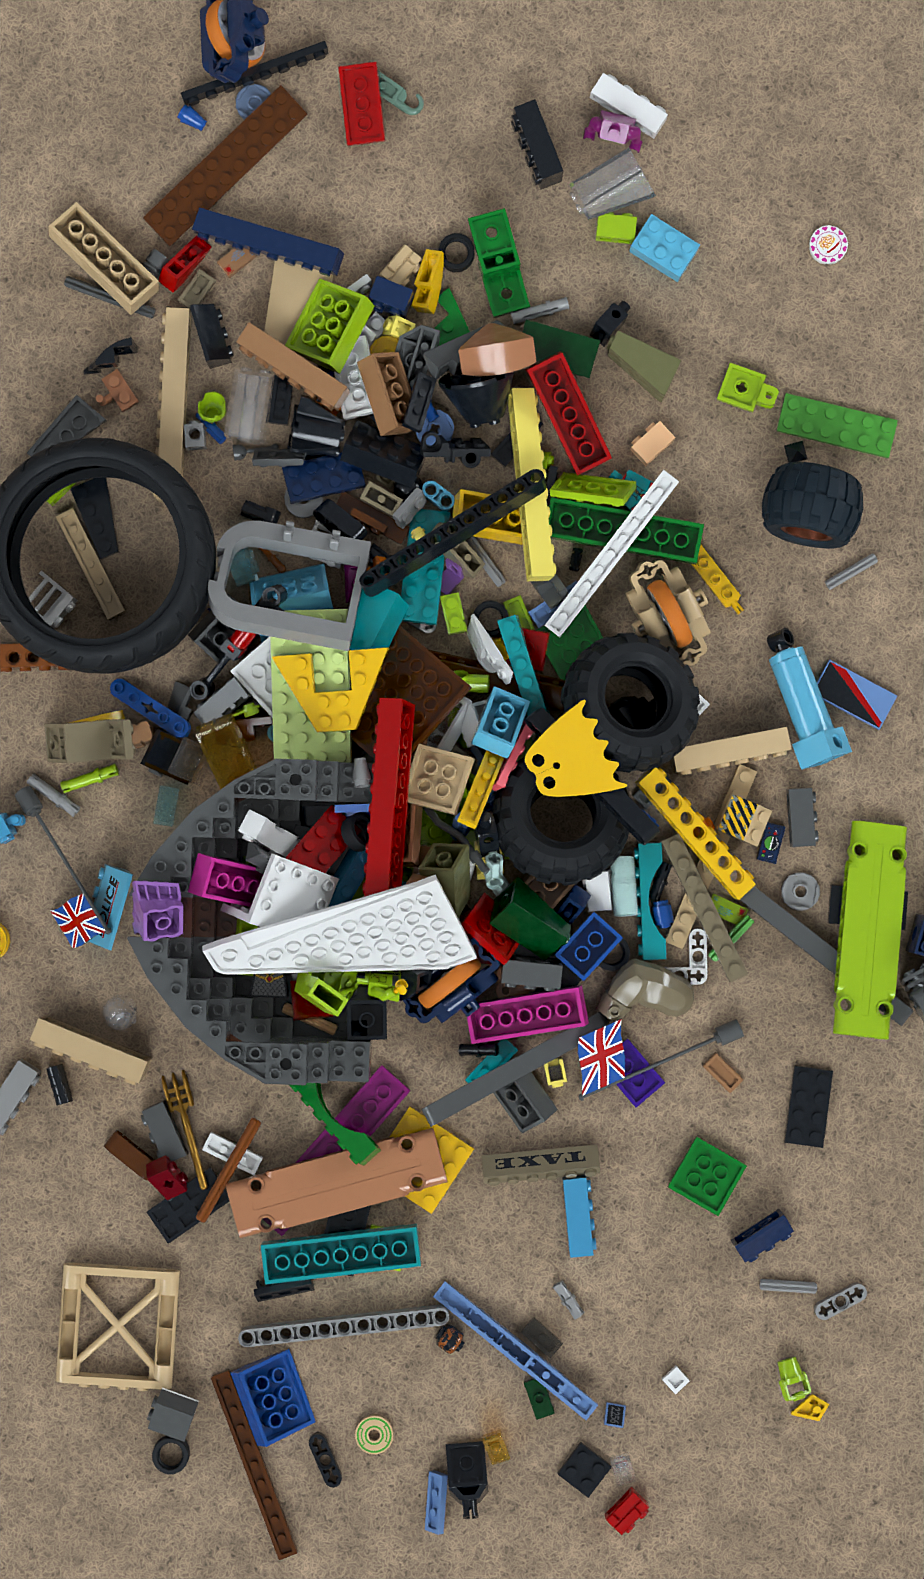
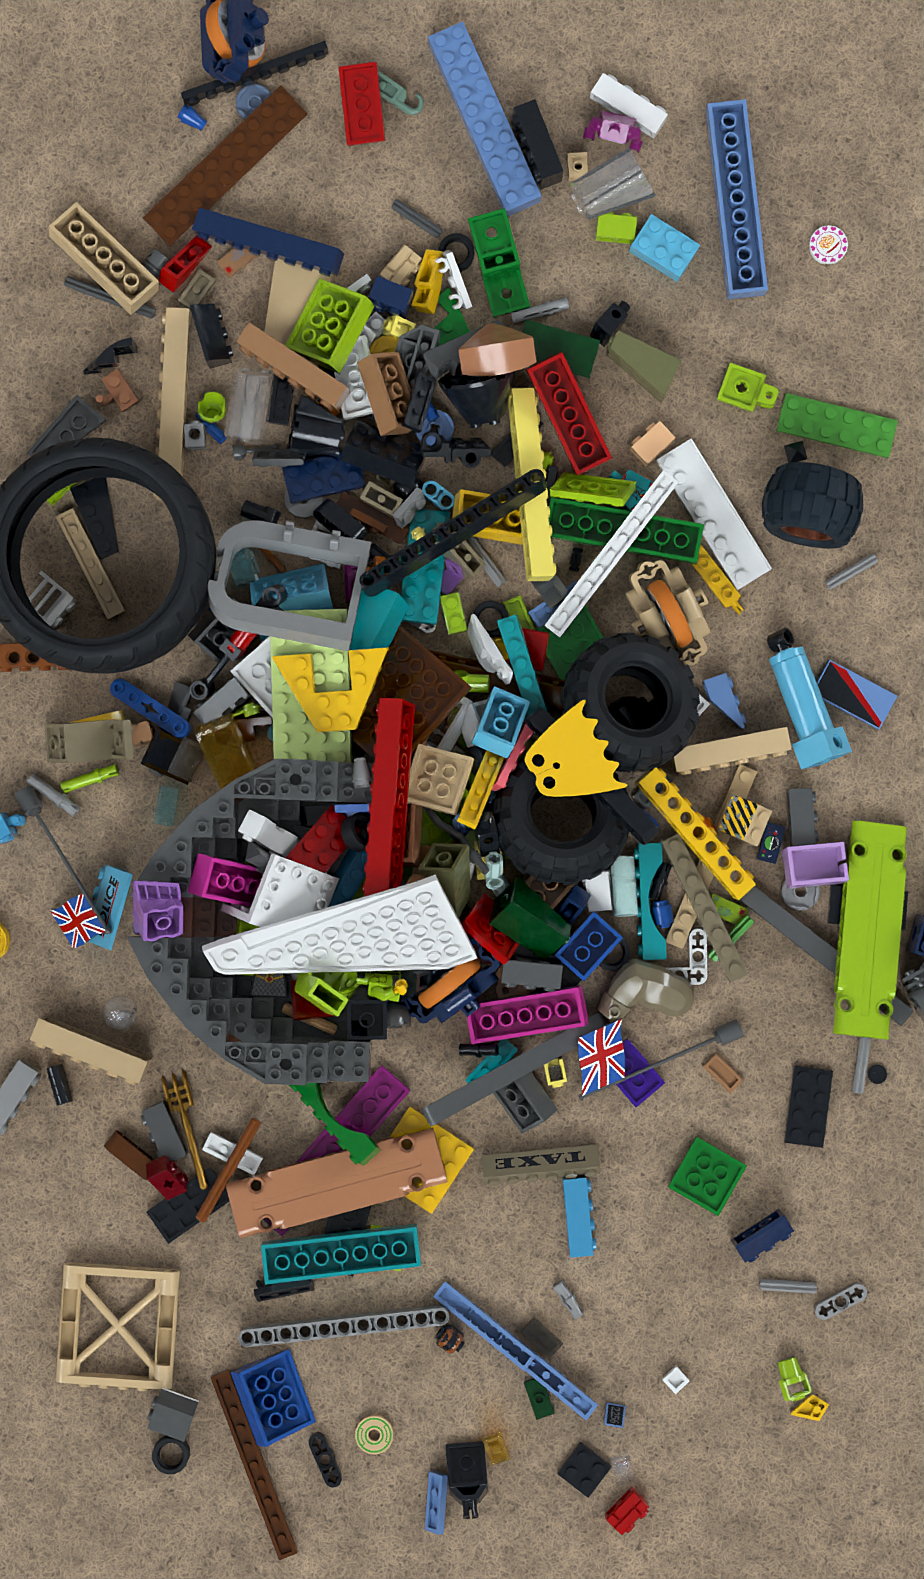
(397, 1015): none -> dark grey cylinder
(416, 218): none -> dark grey axle
(455, 280): none -> white plate
(484, 119): none -> medium blue brick
(576, 159): none -> tan brick
(711, 506): none -> white plate
(721, 696): none -> medium blue slope
(736, 199): none -> medium blue brick
(815, 865): none -> lavender piece
(861, 1065): none -> light grey axle
(877, 1074): none -> black piece

